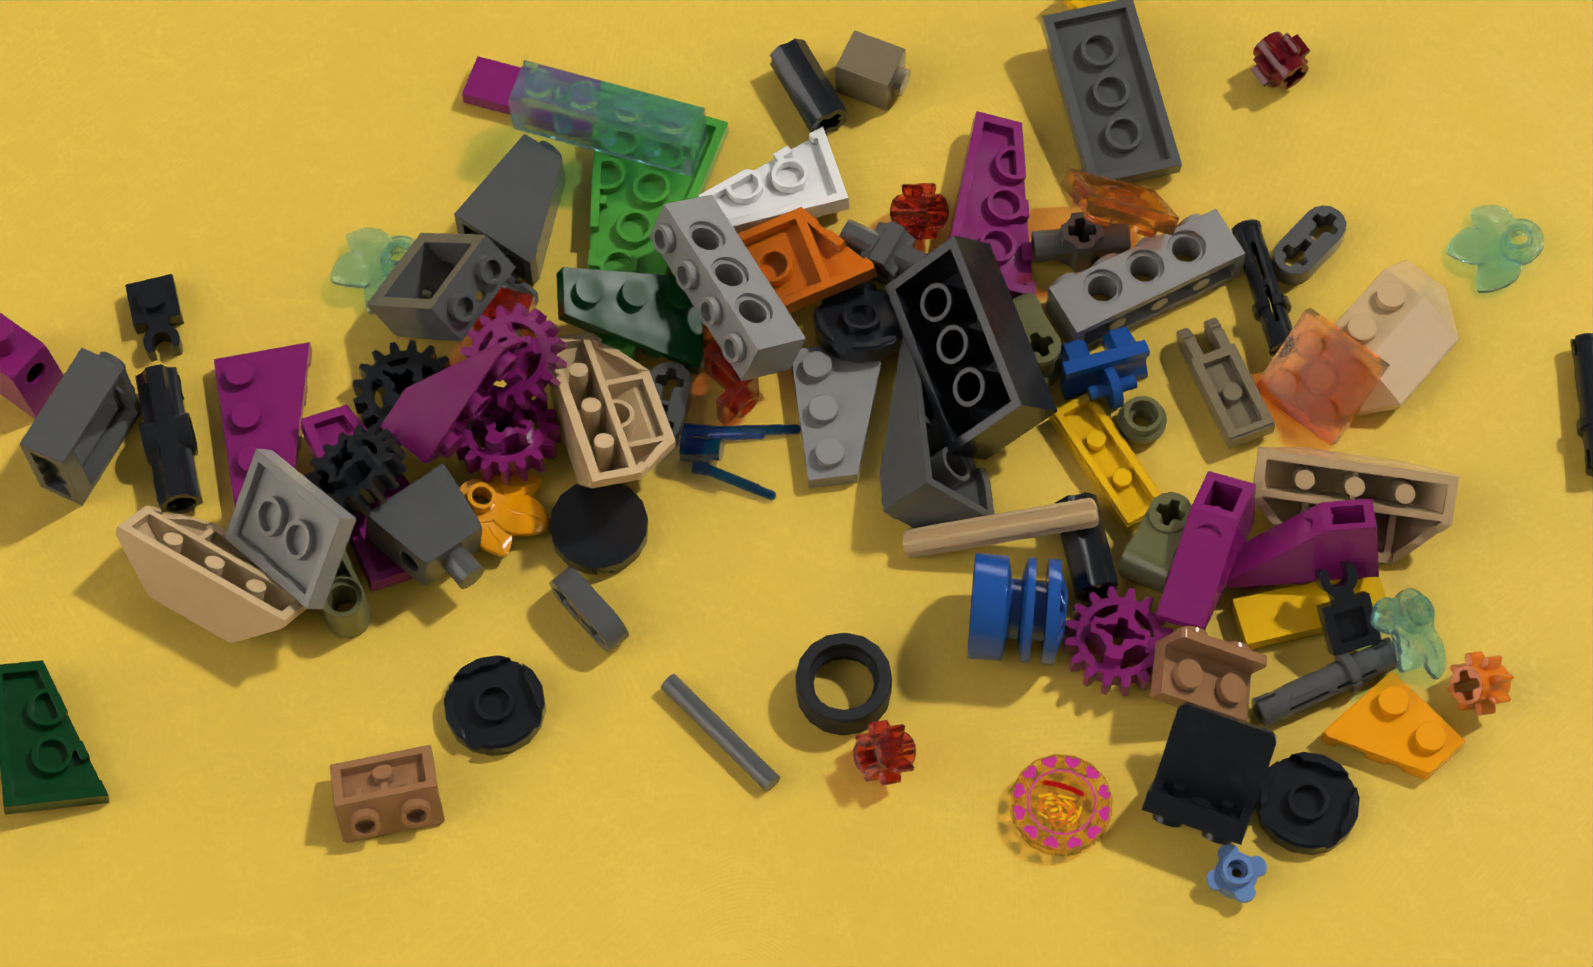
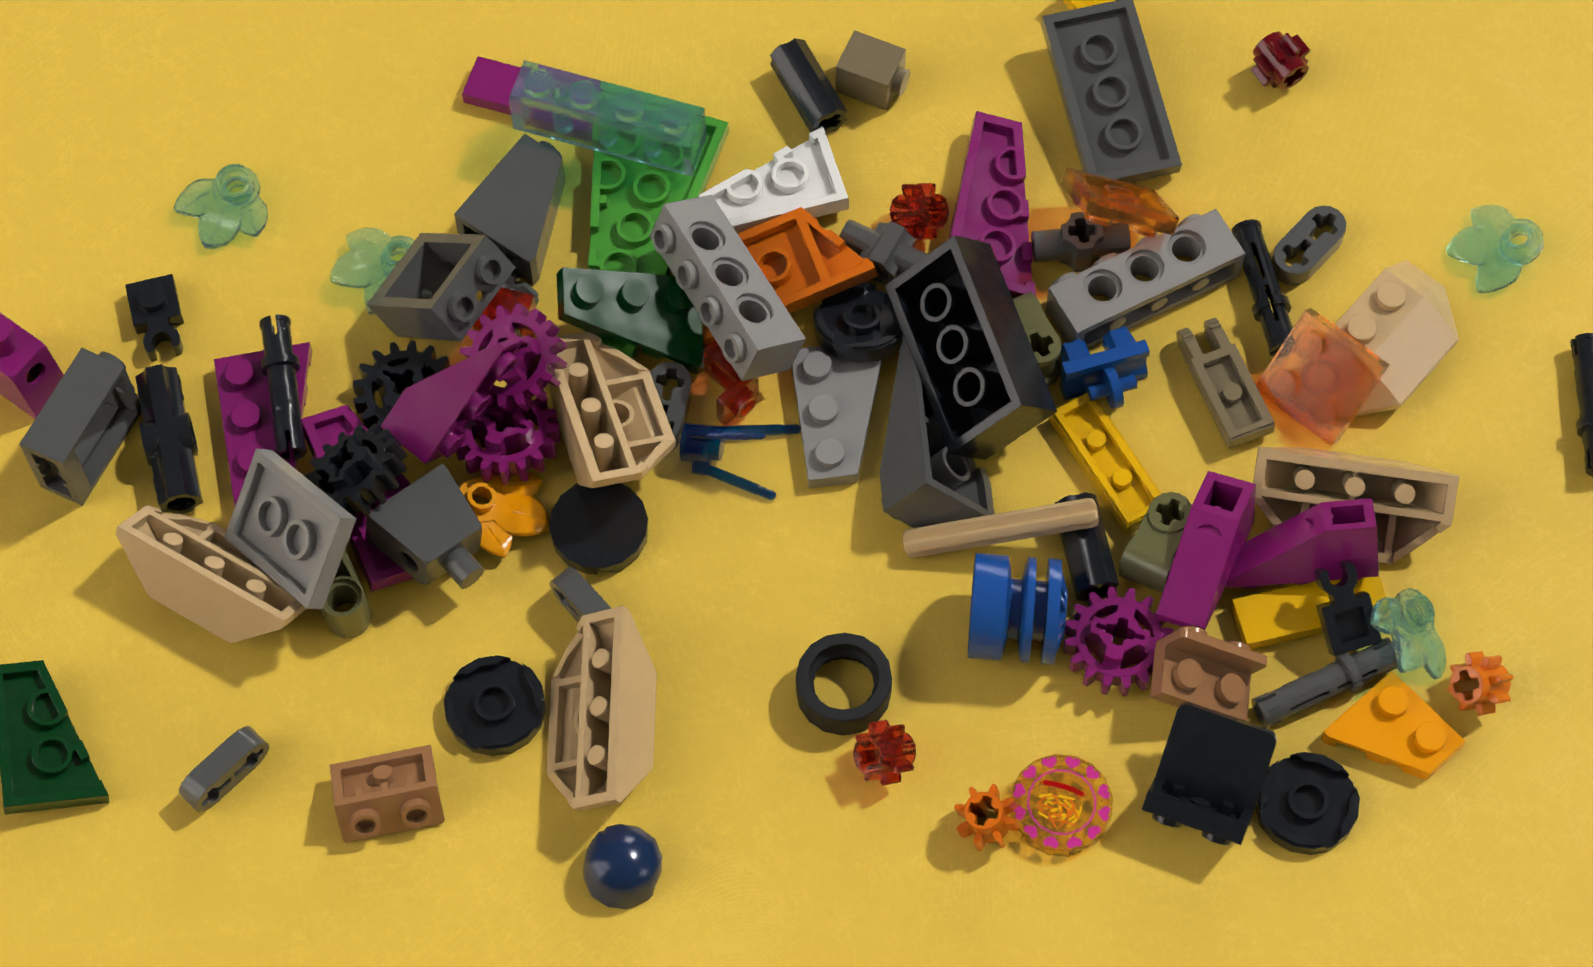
(222, 212): none -> clear light blue plate
(223, 769): none -> dark grey beam
(281, 368): none -> black pin
(602, 712): none -> tan wedge
(622, 866): none -> dark blue hair
(720, 732): dark grey bar -> none
(994, 829): none -> orange gear
(1145, 408): olive plate -> none
(1232, 887): medium blue plate -> none

